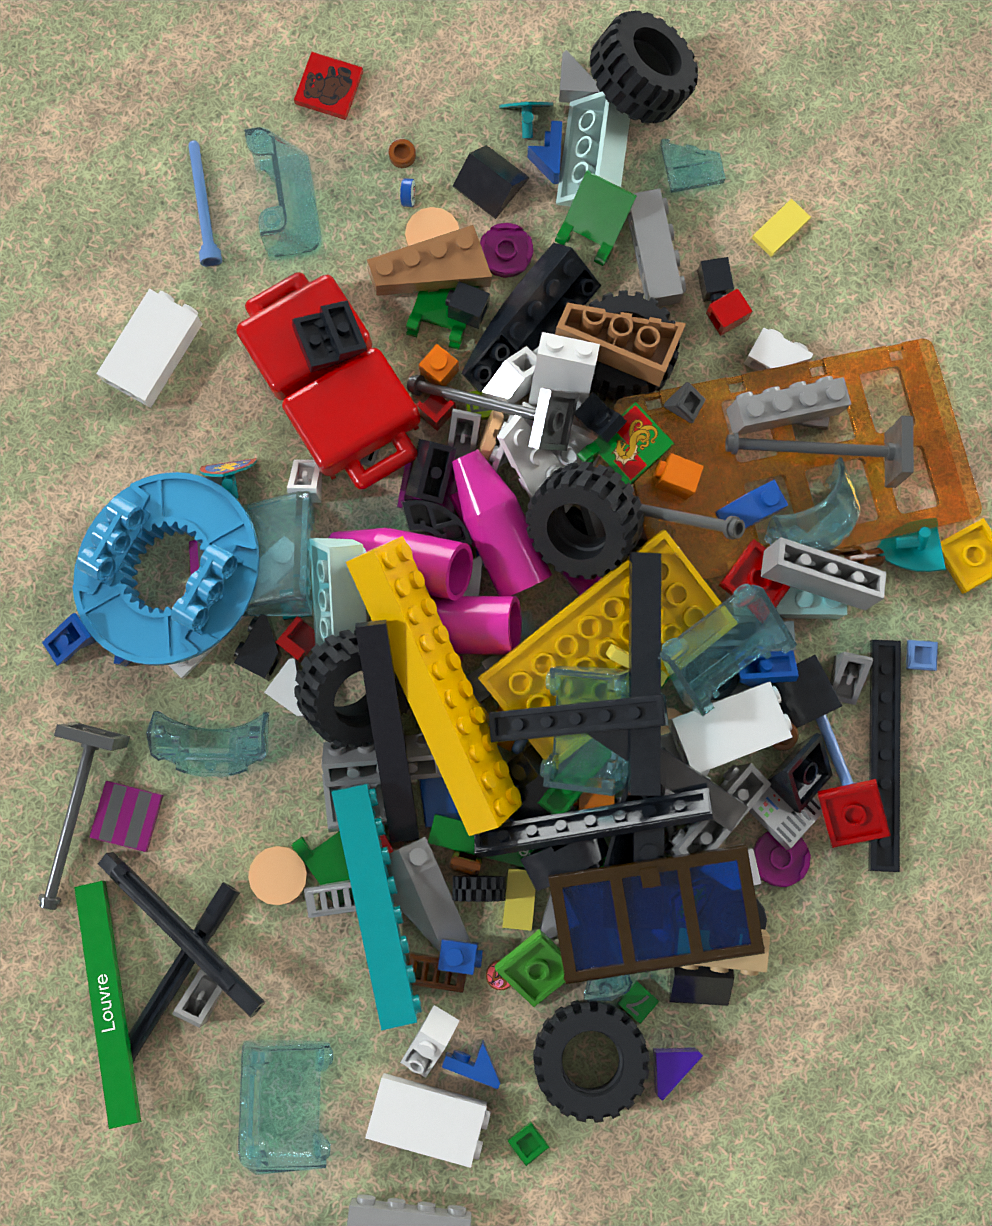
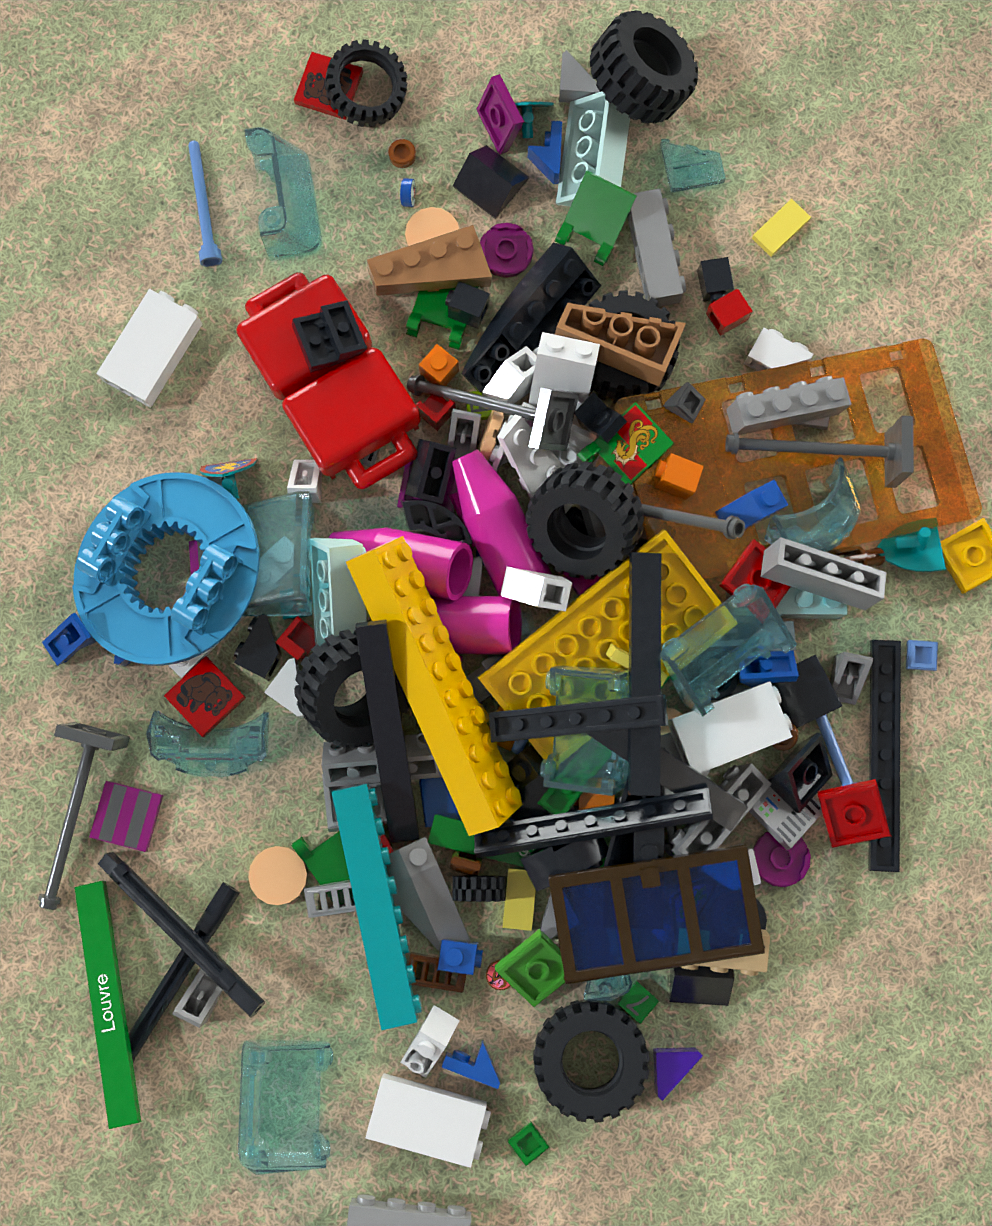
(204, 696): none -> tile
(375, 55): none -> black tyre
(499, 114): none -> magenta tile
(536, 588): none -> white slope

